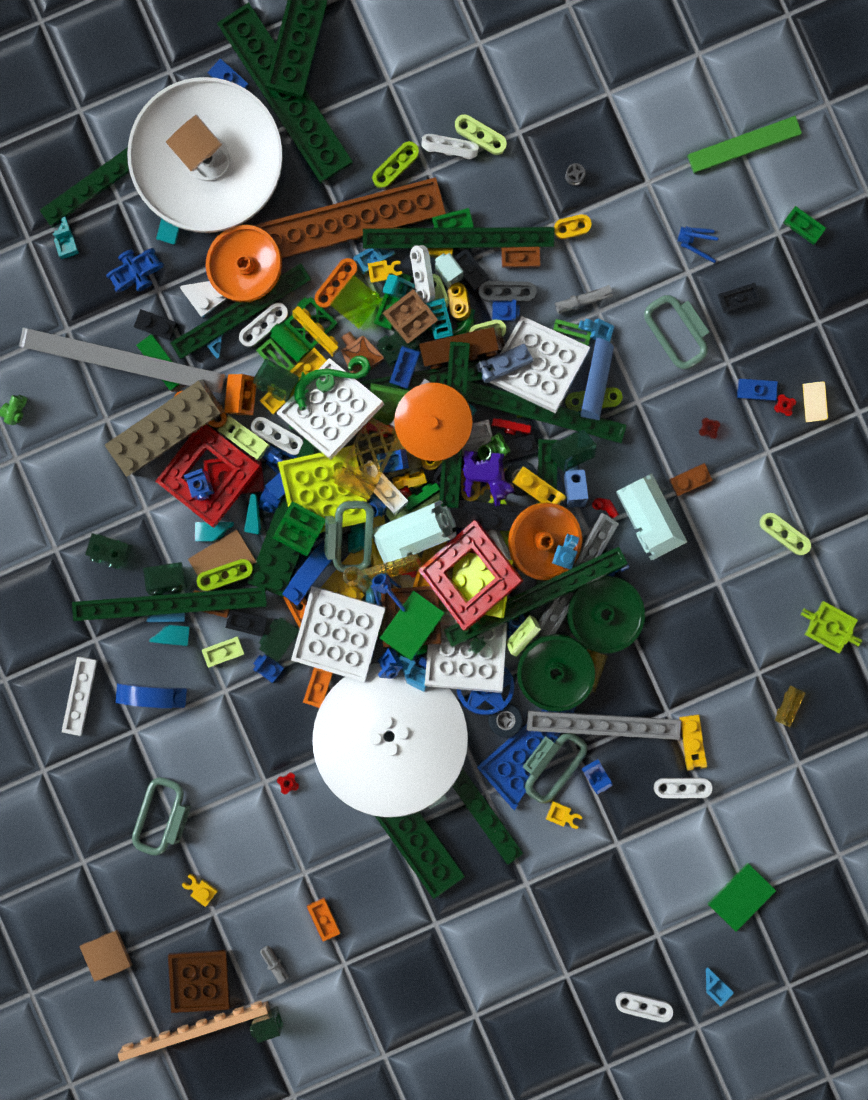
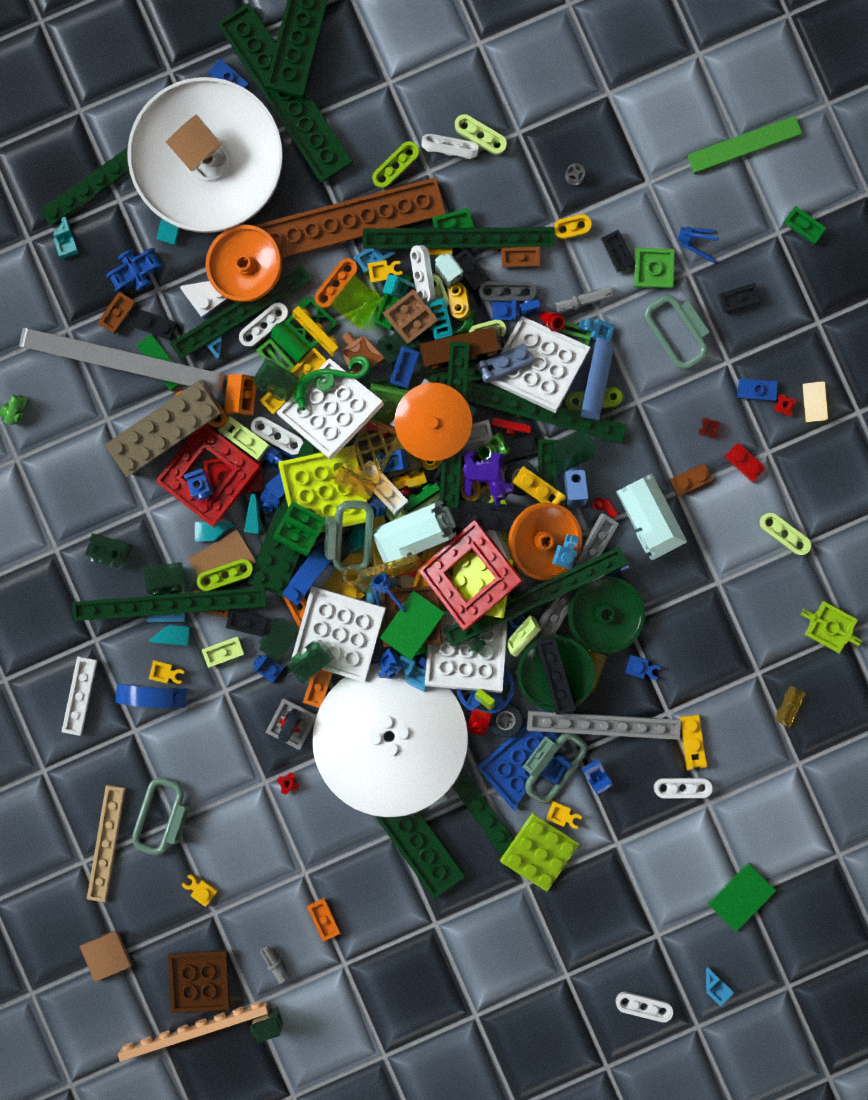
(106, 843): none -> tan tile
(117, 312): none -> dark orange plate
(163, 672): none -> yellow plate
(291, 723): none -> light grey plate
(311, 661): none -> clear green brick
(478, 722): none -> red plate
(484, 699): none -> lime tile
(530, 308): none -> blue plate
(539, 852): none -> lime plate
(552, 320): none -> red cone
(555, 675): none -> black plate
(555, 768): none -> blue bracket
(617, 251): none -> black plate
(638, 667): none -> blue plate
(654, 268): none -> bright green plate
(744, 462): none -> red plate

